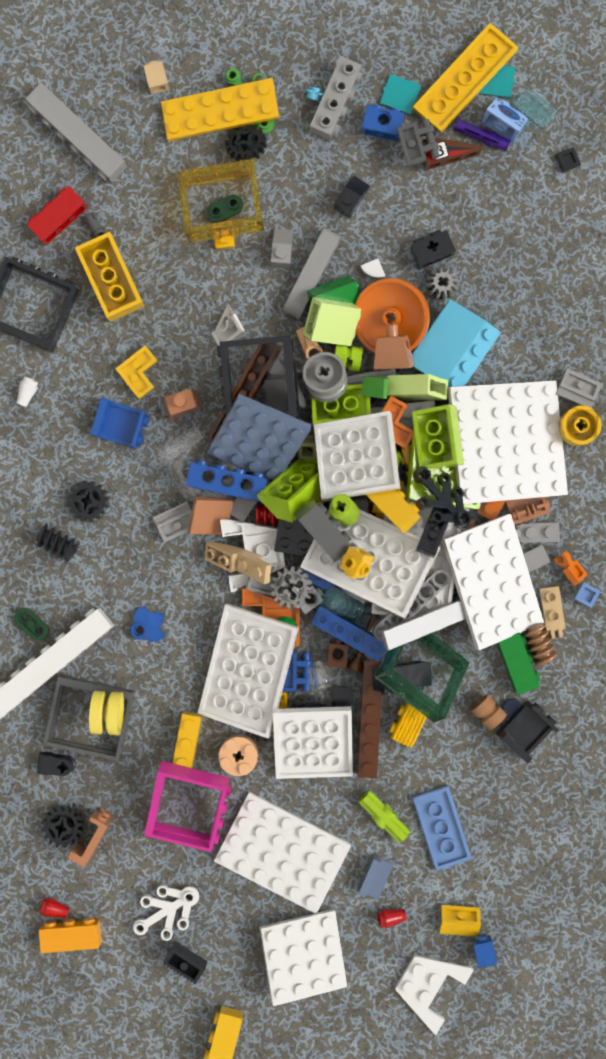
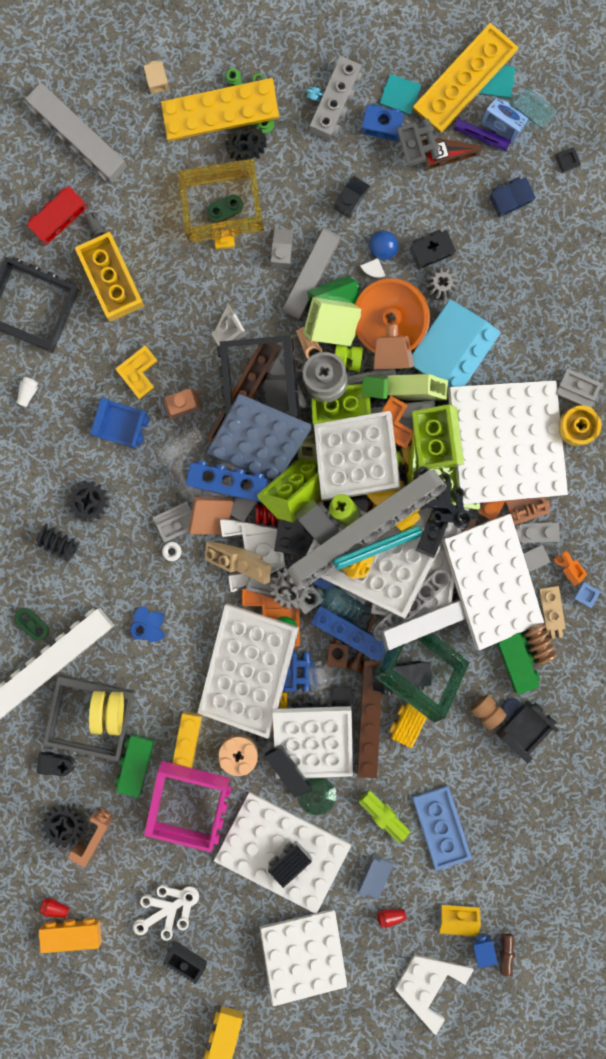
(134, 765): none -> green brick
(165, 551): none -> white plate
(287, 771): none -> black tile
(289, 863): none -> black brick
(321, 787): none -> clear green dish
(367, 528): none -> light grey beam
(377, 547): none -> teal axle
(383, 245): none -> blue hair
(507, 954): none -> reddish brown pin
(512, 196): none -> dark blue brick

